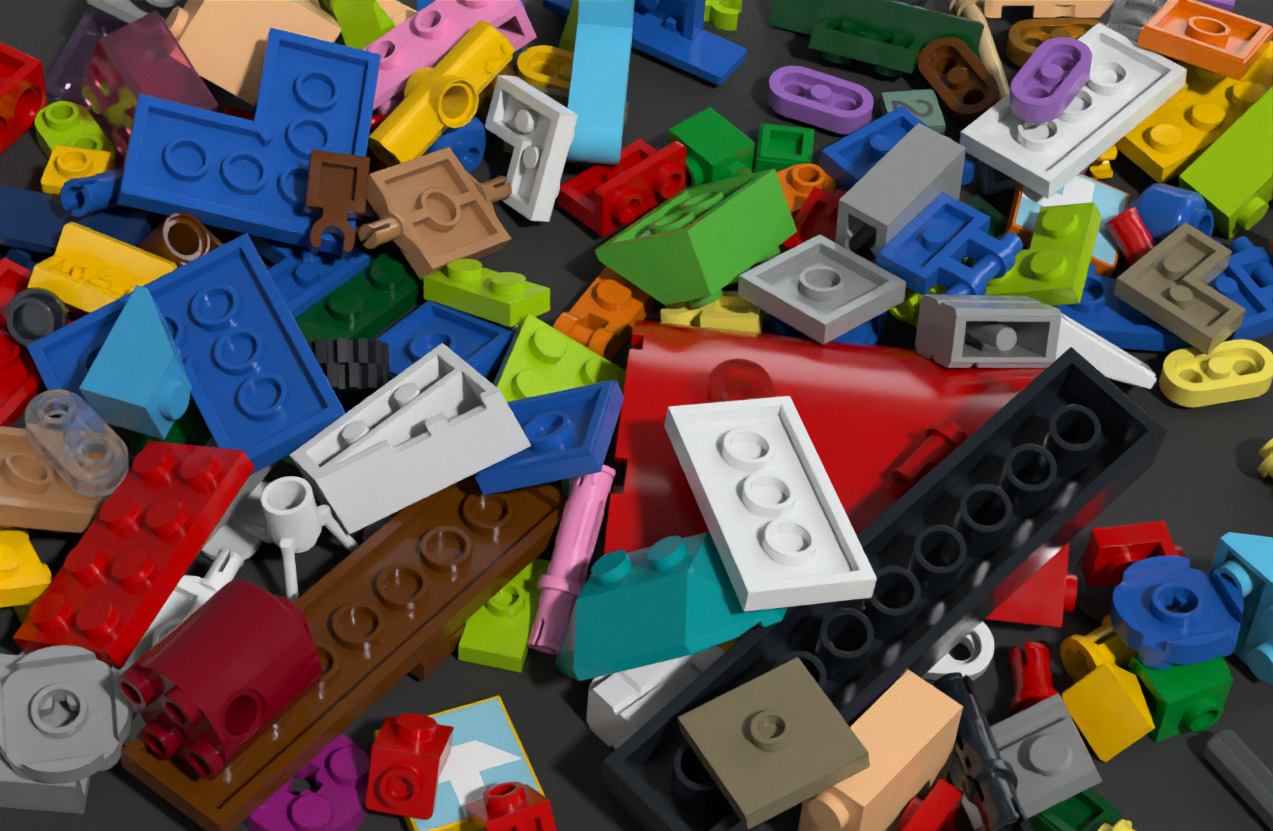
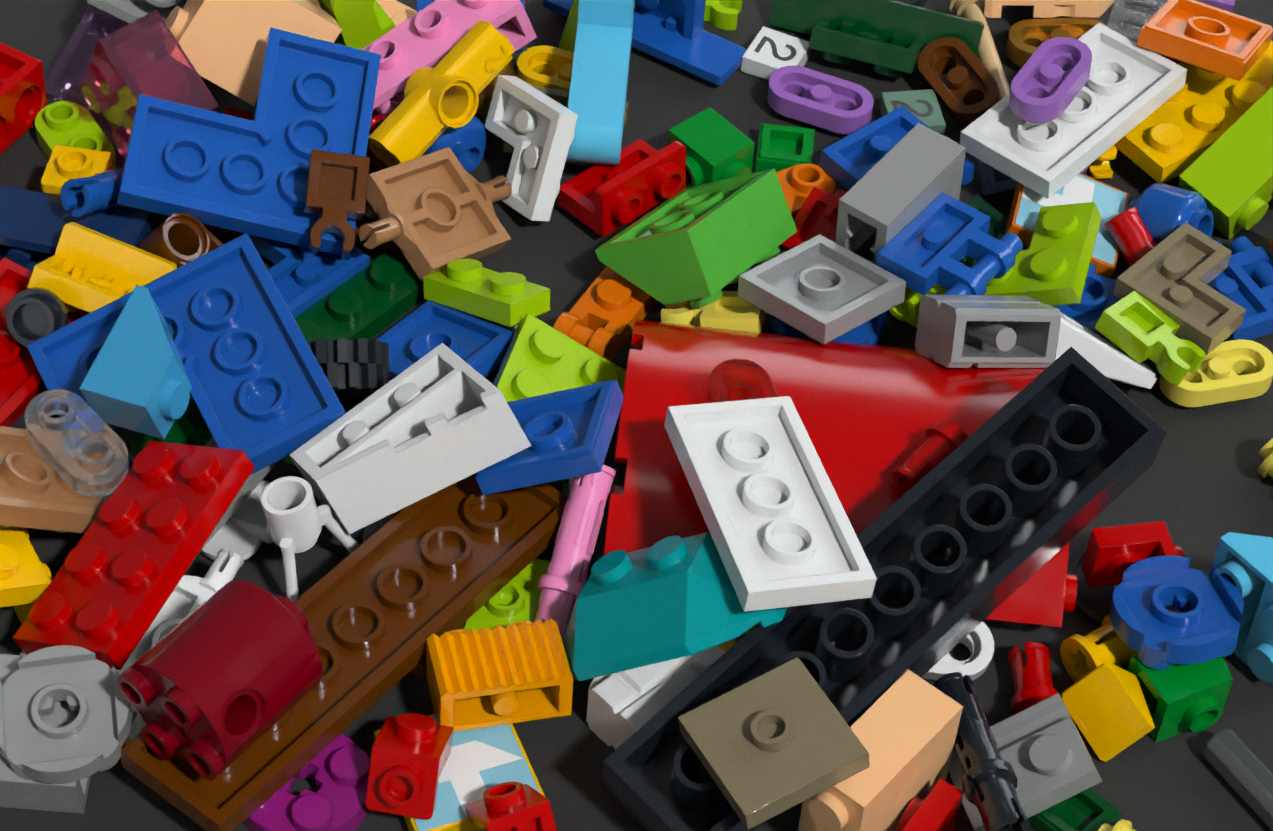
(499, 675): none -> light orange brick
(772, 51): none -> white tile
(1145, 333): none -> lime plate

